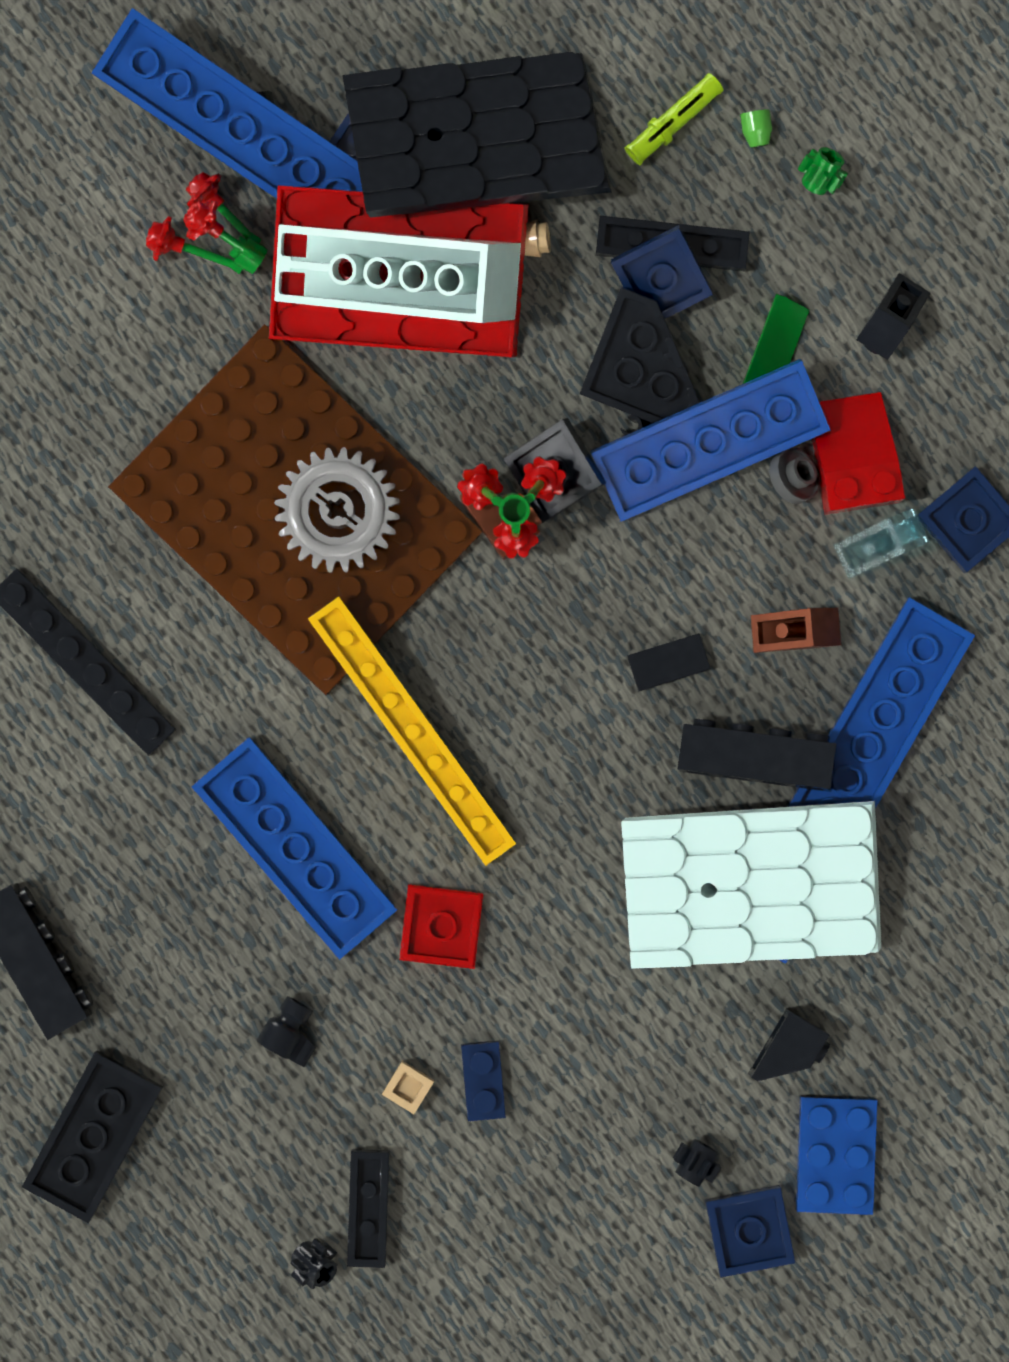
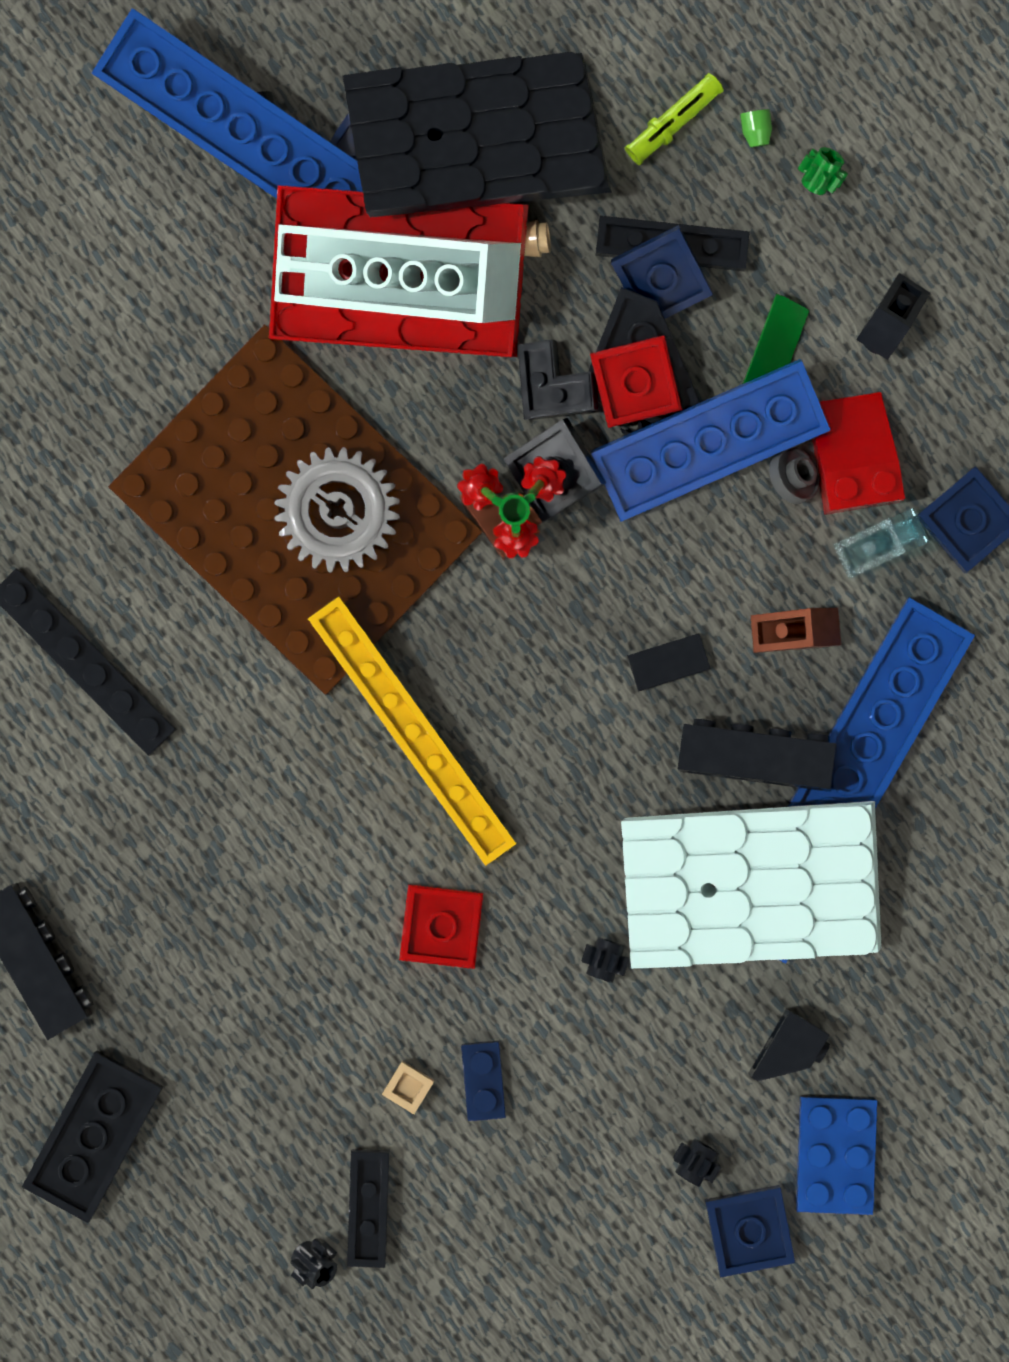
(201, 220): red plant -> none
(283, 1035): black piece -> none
(294, 848): blue plate -> none
(545, 391): none -> black tile
(605, 960): none -> black gear
(636, 381): none -> red tile

